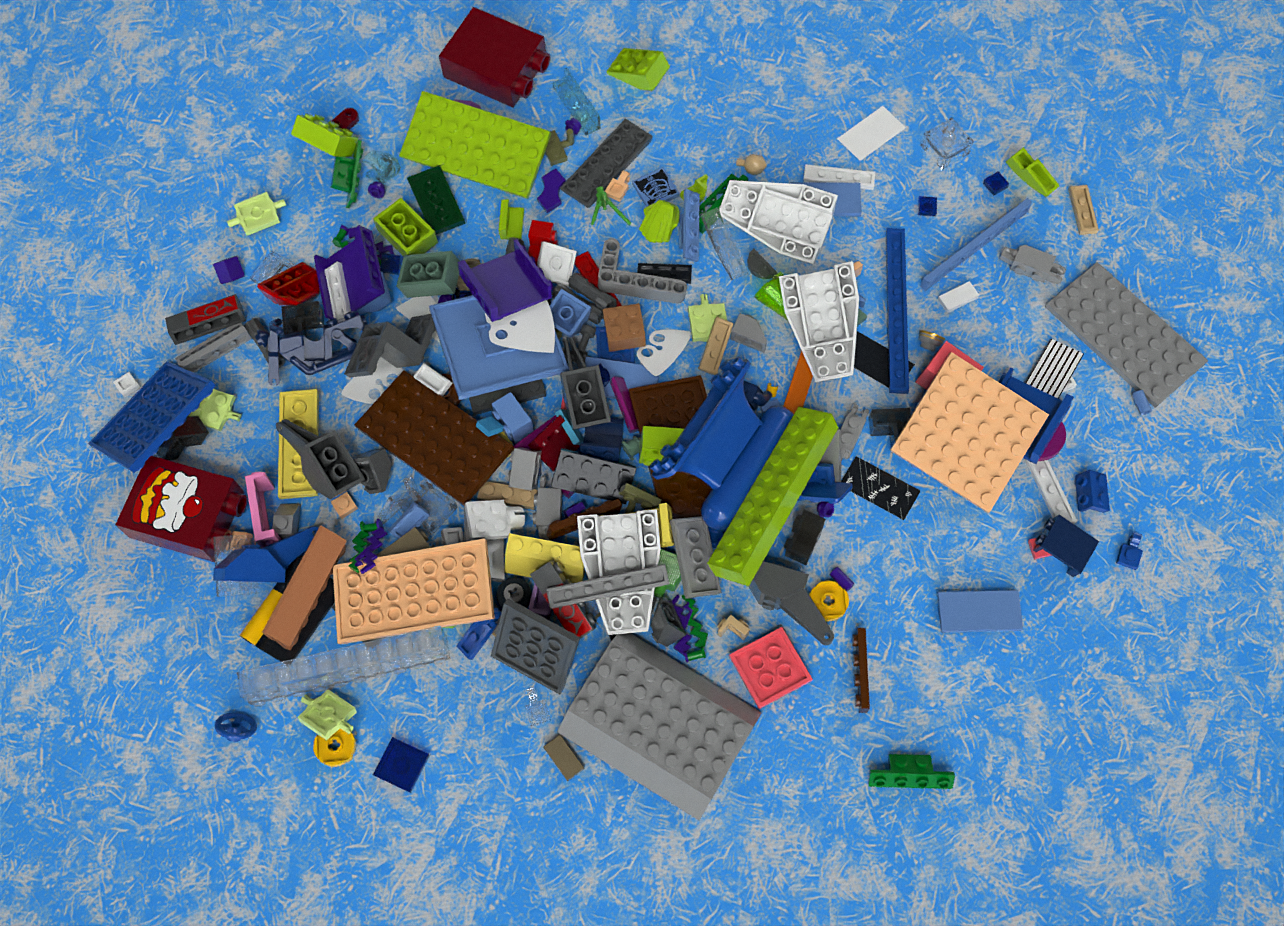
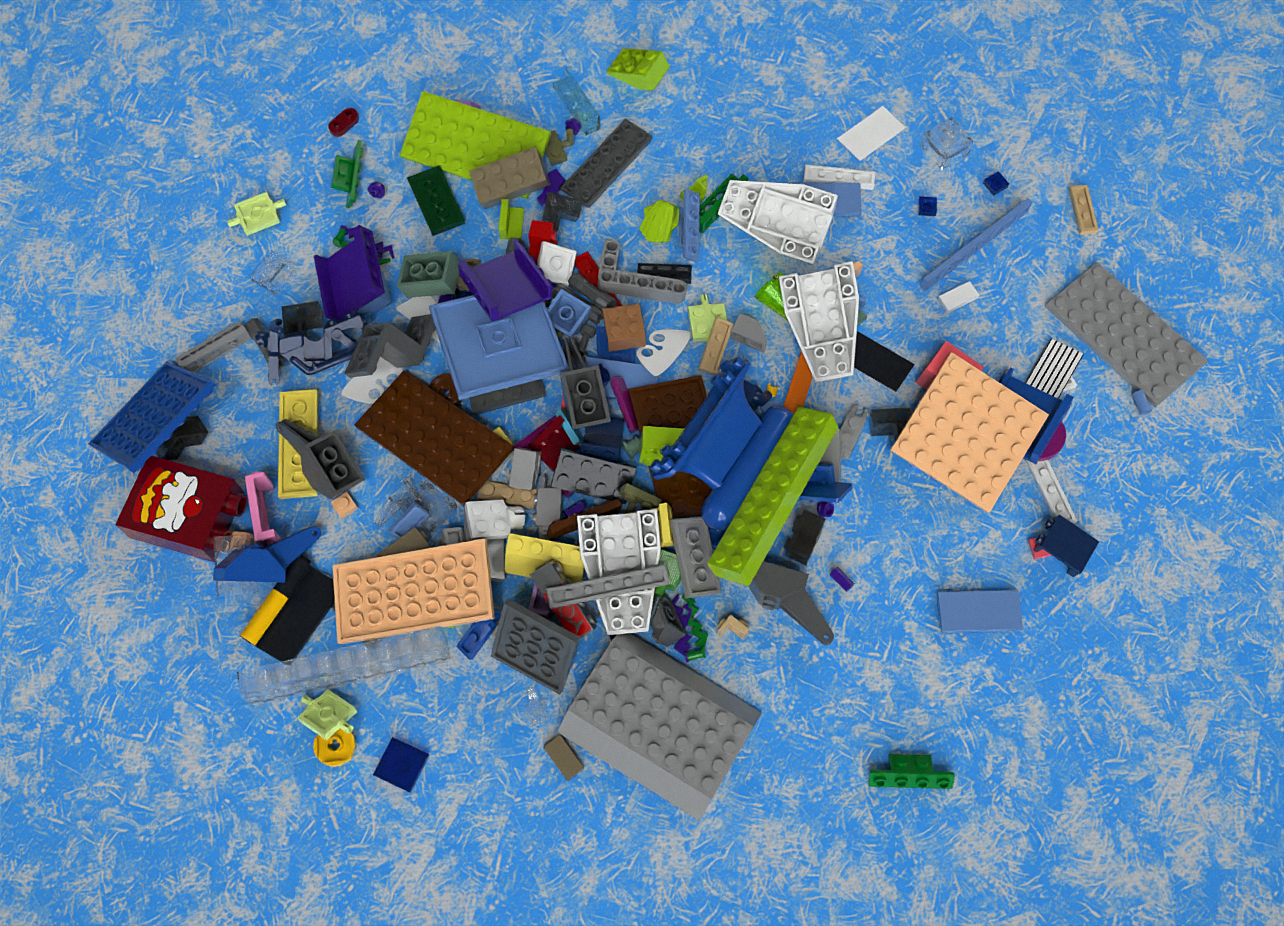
(126, 384): white tile -> none
(205, 319): dark grey brick -> none
(216, 410): yellowish green plate -> none
(228, 270): dark purple panel -> none
(235, 730): blue piece -> none
(286, 520): light grey slope -> none
(291, 285): red wedge -> none
(305, 588): nougat slope -> none
(324, 135): lime brick -> none
(337, 290): white tile -> none
(375, 469): dark grey slope -> none
(378, 533): piece -> none
(384, 166): clear light blue piece -> none
(390, 263): clear blue plate -> none
(405, 229): lime brick -> none
(432, 379): white tile -> none
(489, 426): dark azure tile -> none
(494, 57): dark red brick -> none
(509, 177): none -> dark tan brick
(513, 418): medium blue brick -> none
(521, 596): black wheel -> none
(531, 333): white piece -> none
(560, 207): none -> clear smoke brick
(603, 200): bright green plant -> none
(618, 188): light nougat plate -> none
(655, 187): tile -> none
(723, 243): clear slope -> none
(753, 164): tan piece -> none
(759, 266): dark grey plate -> none
(770, 668): coral plate -> none
(836, 593): yellow plate -> none
(861, 677): reddish brown plate -> none
(880, 488): black sticker -> none
(897, 311): blue plate -> none
(930, 340): light grey piece -> none
(1032, 172): lime slope -> none
(1033, 263): light grey hinge -> none
(1092, 491): blue bracket -> none
(1129, 554): blue plate -> none

